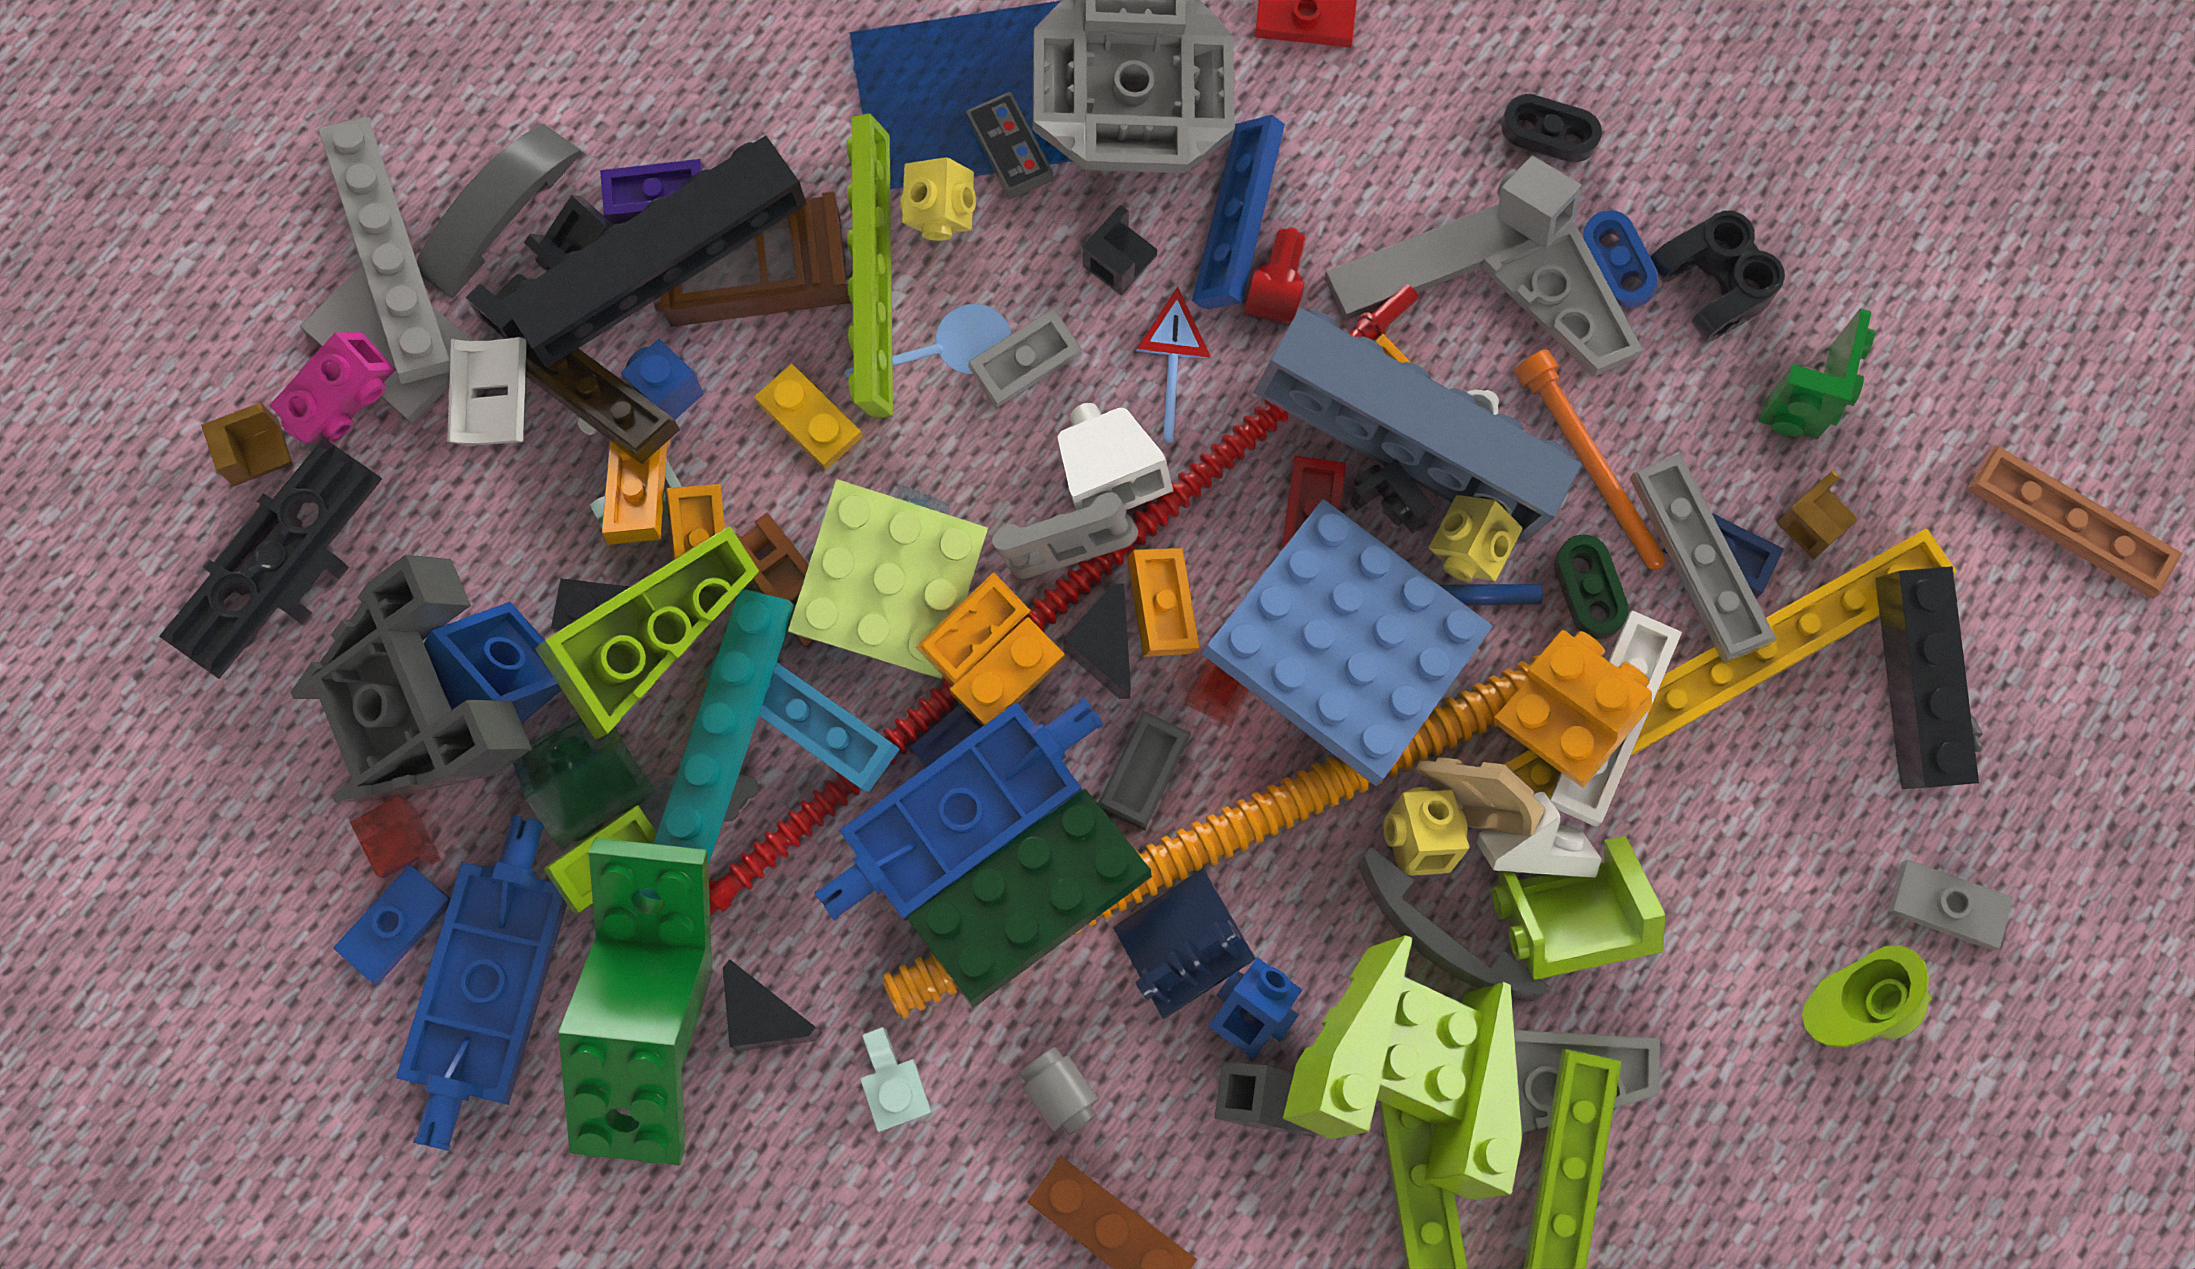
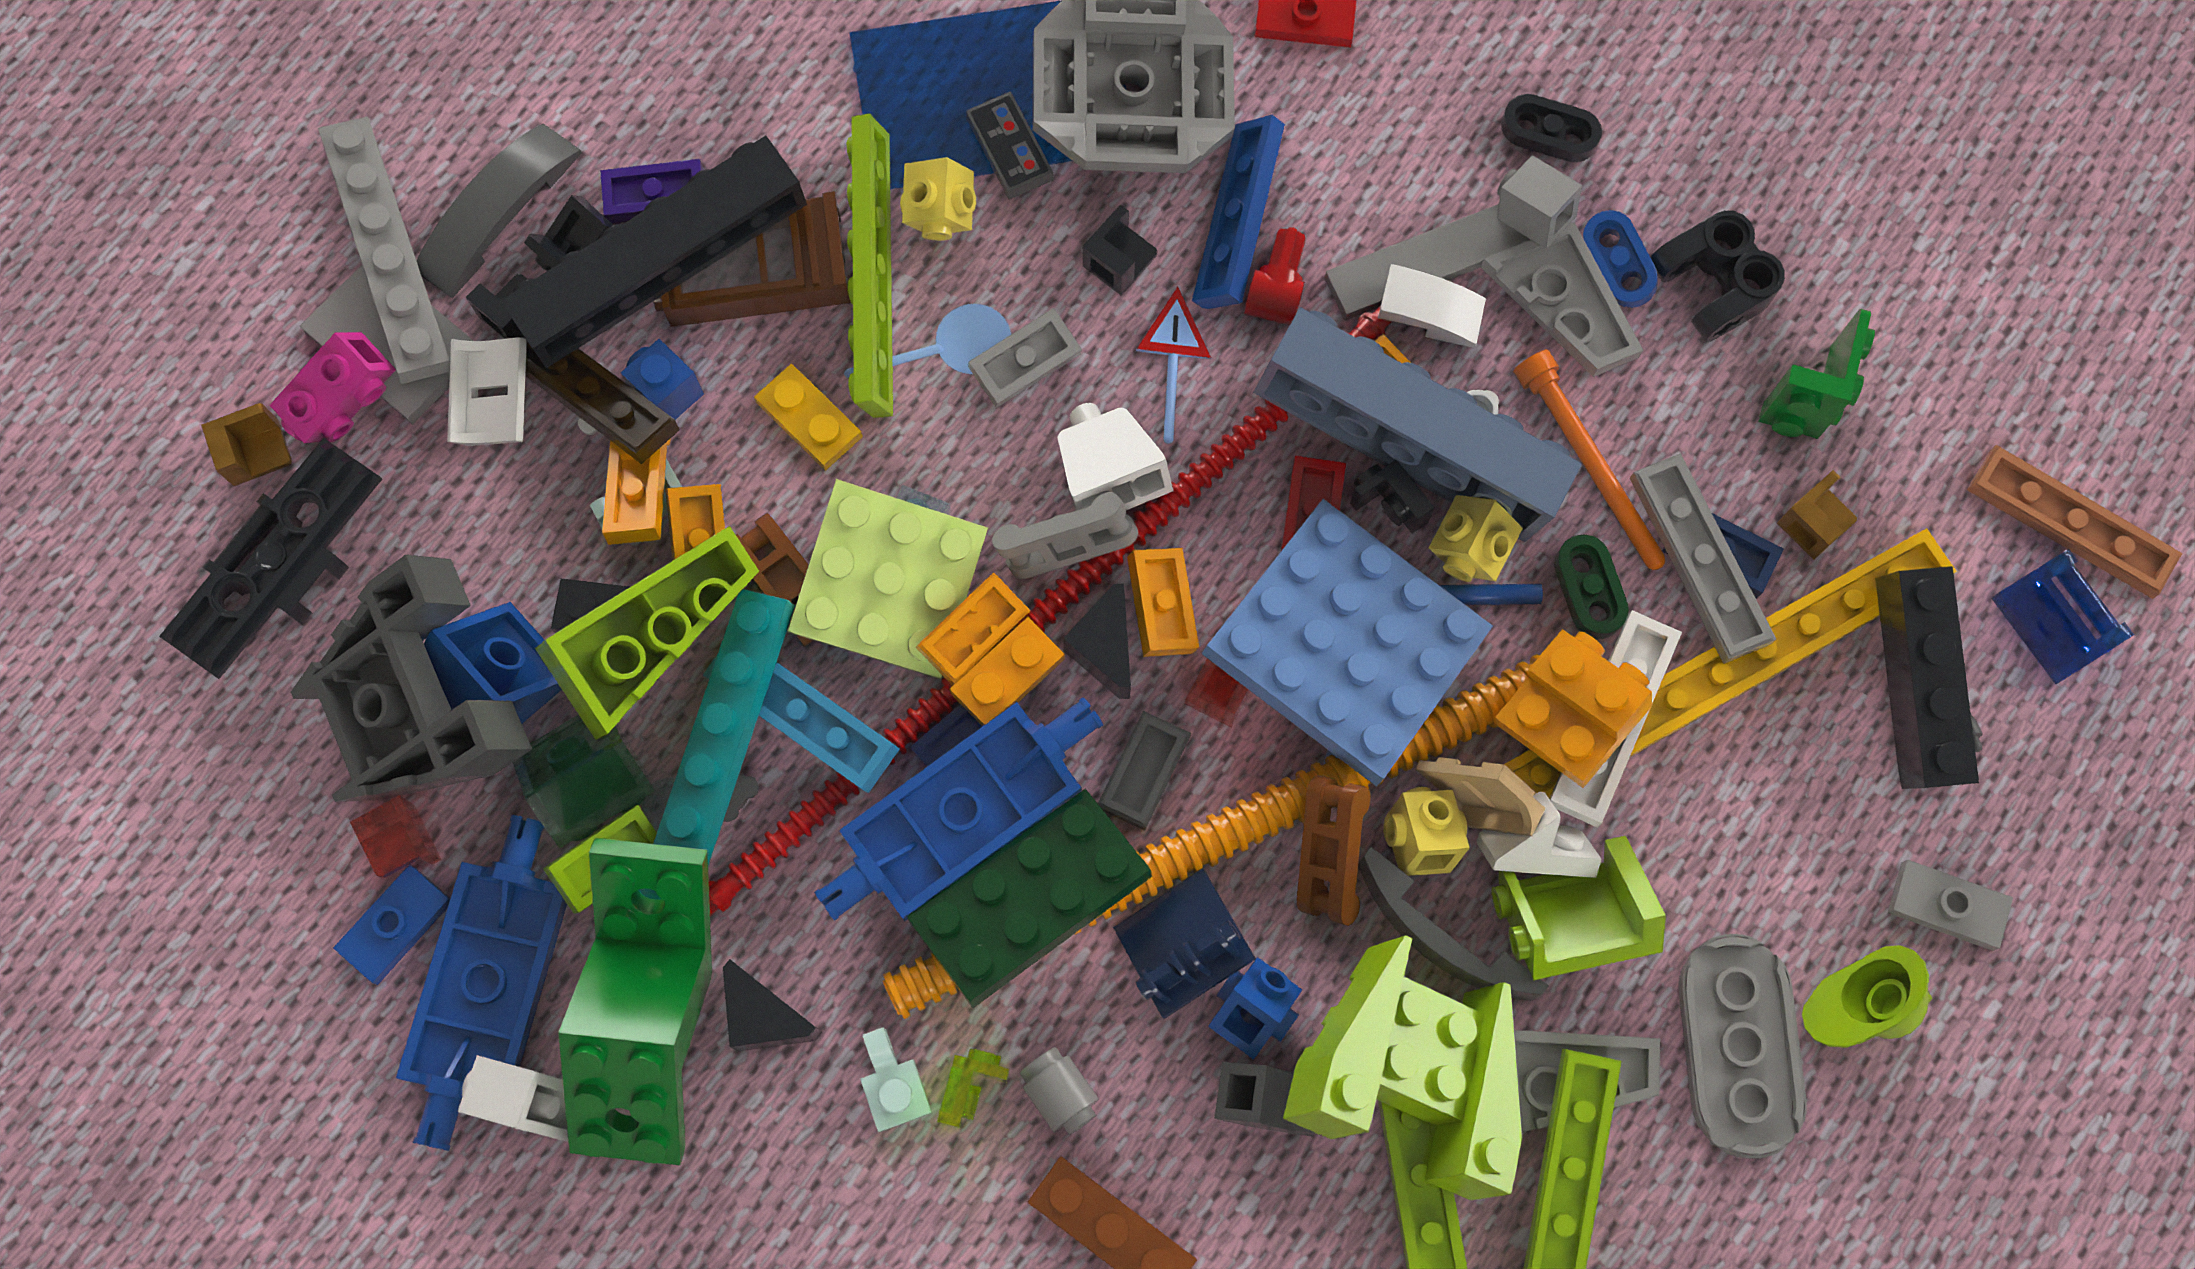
(515, 1098): none -> white slope
(960, 1095): none -> clear neon green bracket
(1331, 849): none -> dark orange plate
(1434, 304): none -> white slope
(1742, 1046): none -> light grey tile
(2052, 625): none -> clear blue plate

